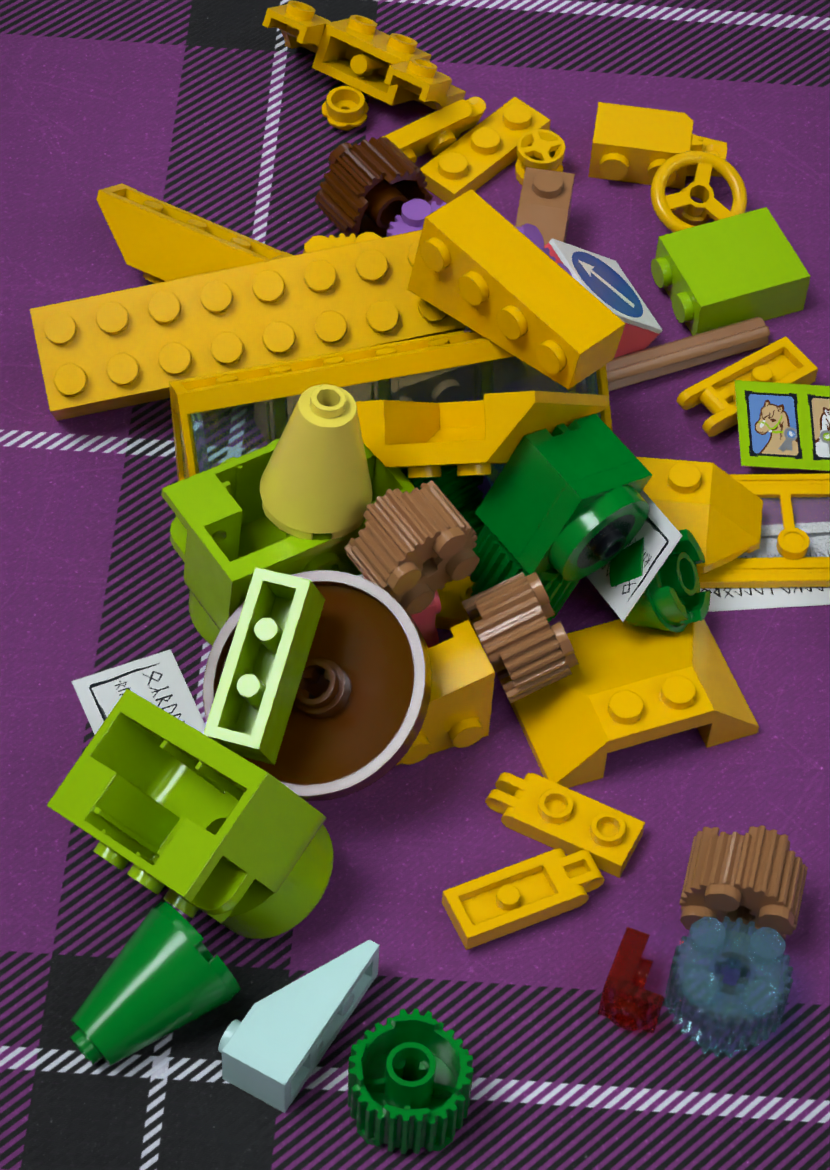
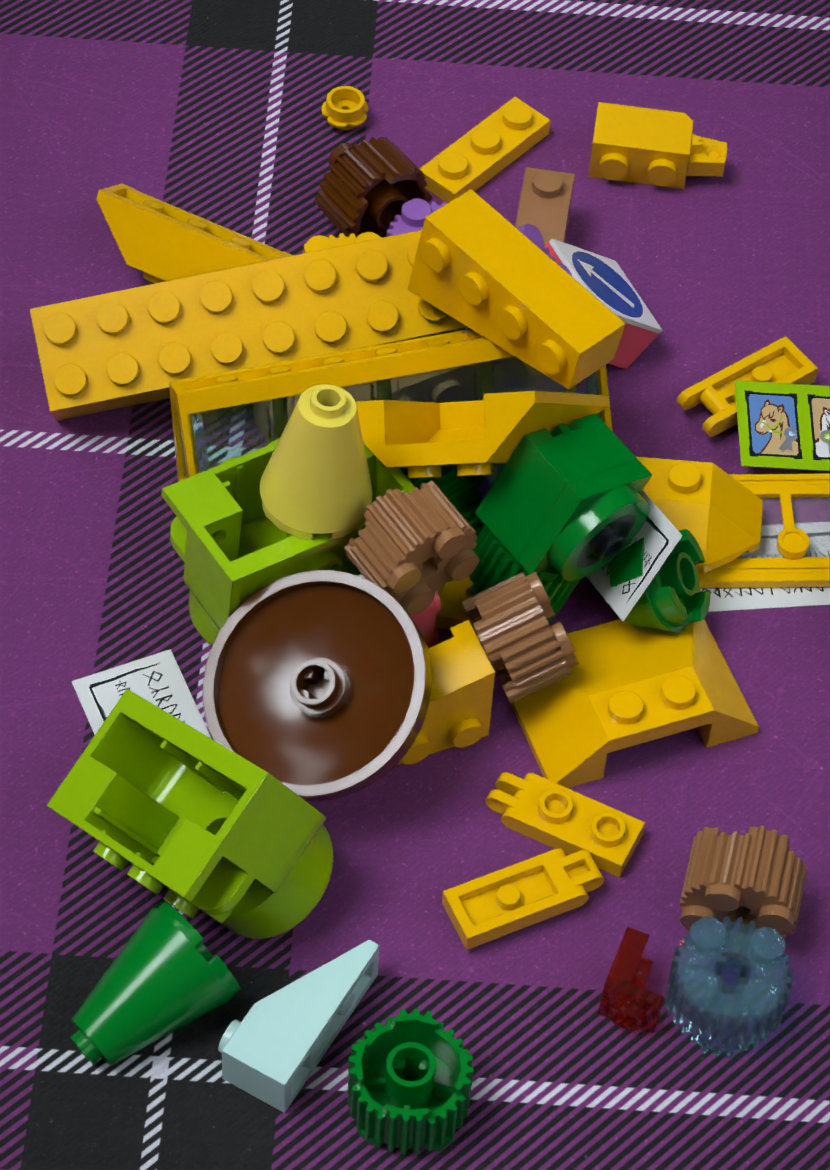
(265, 665): lime brick -> none
(365, 57): yellow bracket -> none
(438, 129): yellow hinge -> none
(539, 150): yellow wheel -> none
(686, 211): yellow piece -> none
(686, 353): medium nougat axle -> none
(730, 272): lime brick -> none

